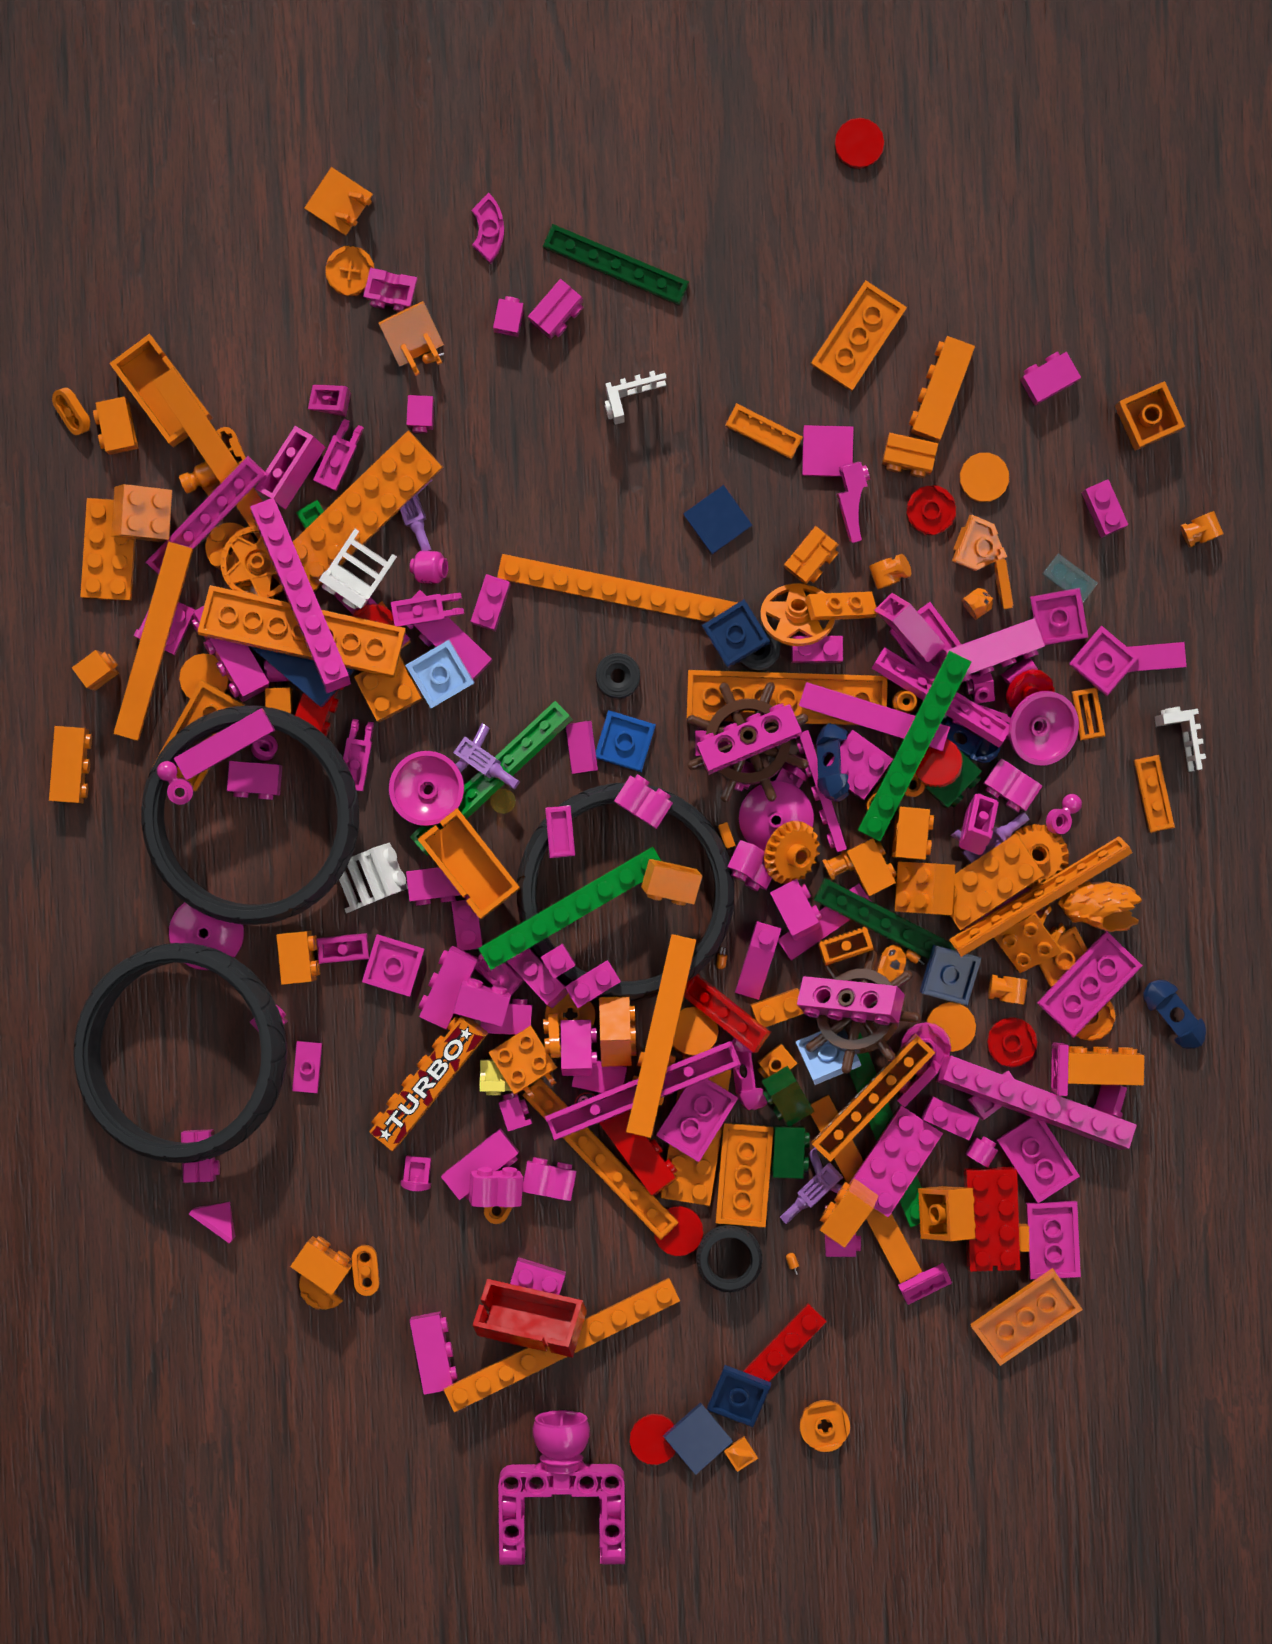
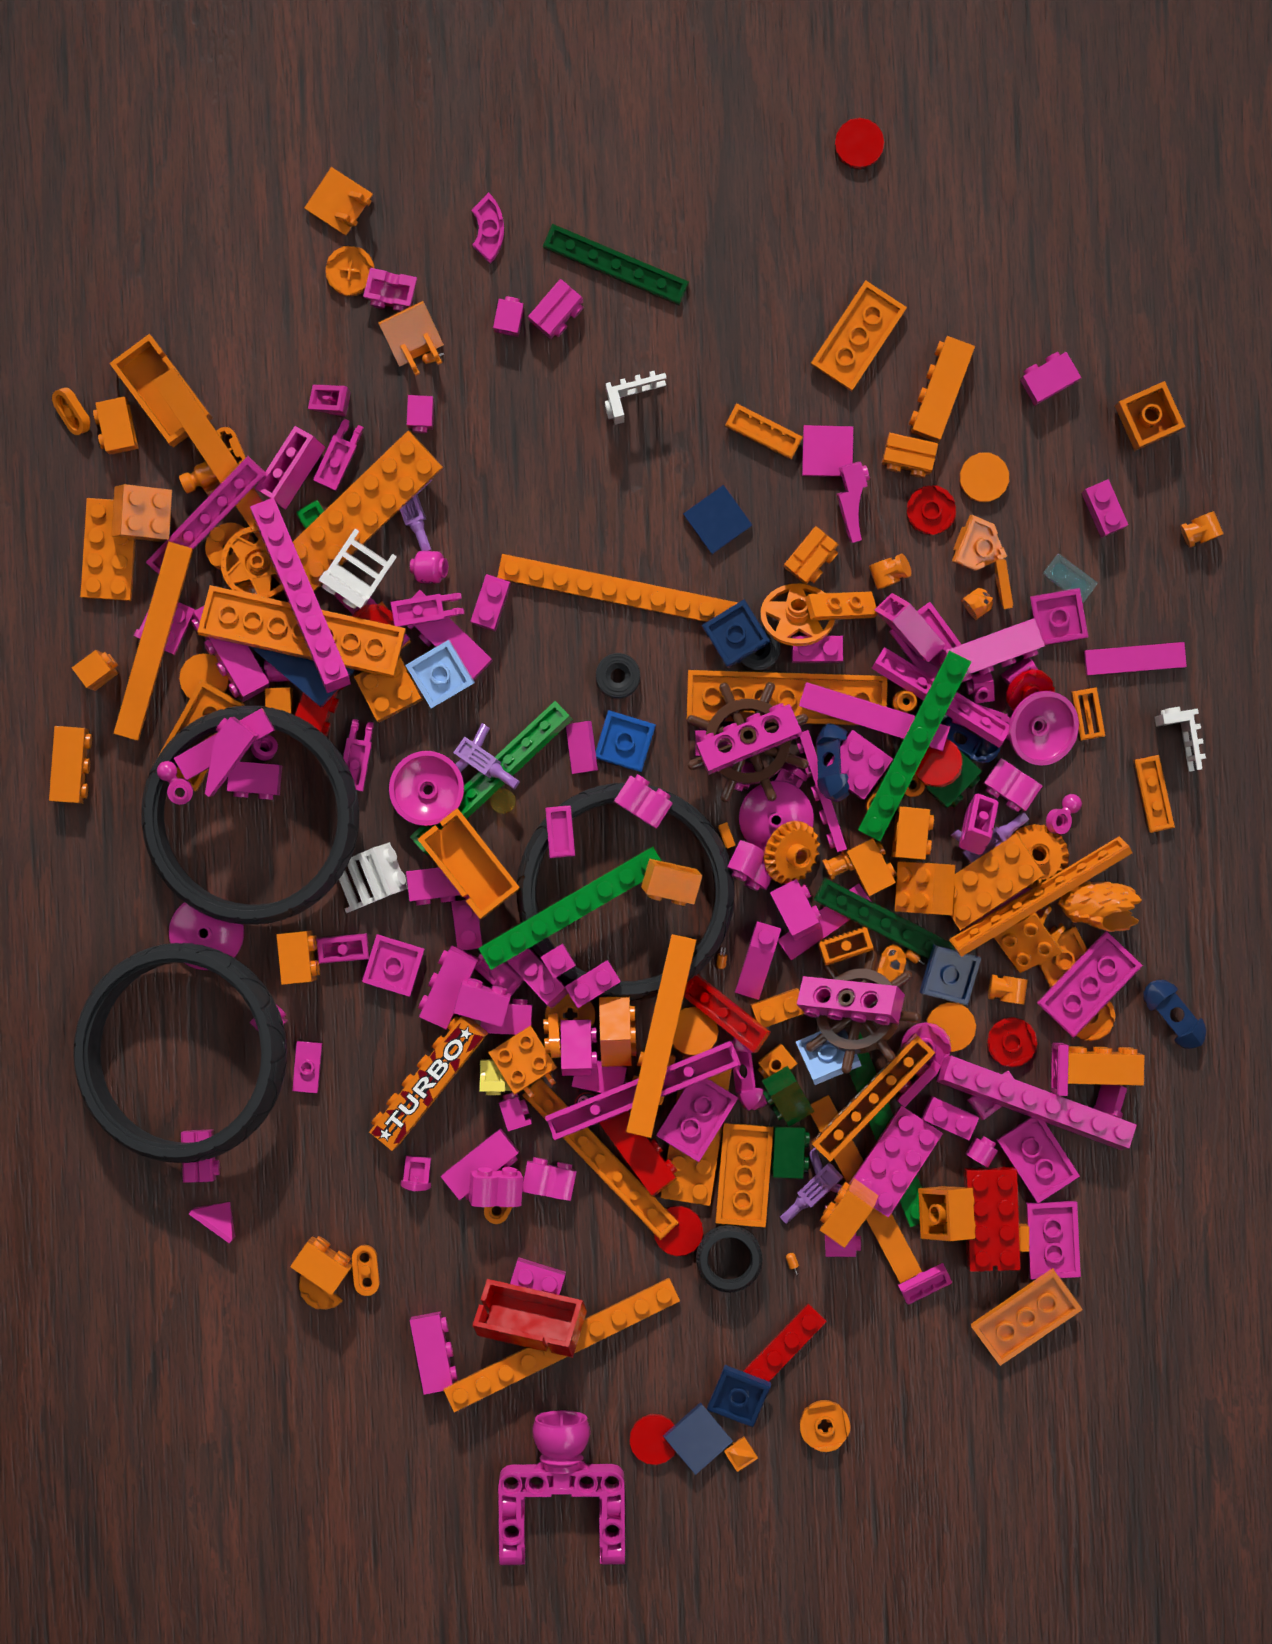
(228, 749): none -> dark pink slope
(1104, 661): dark pink tile -> none

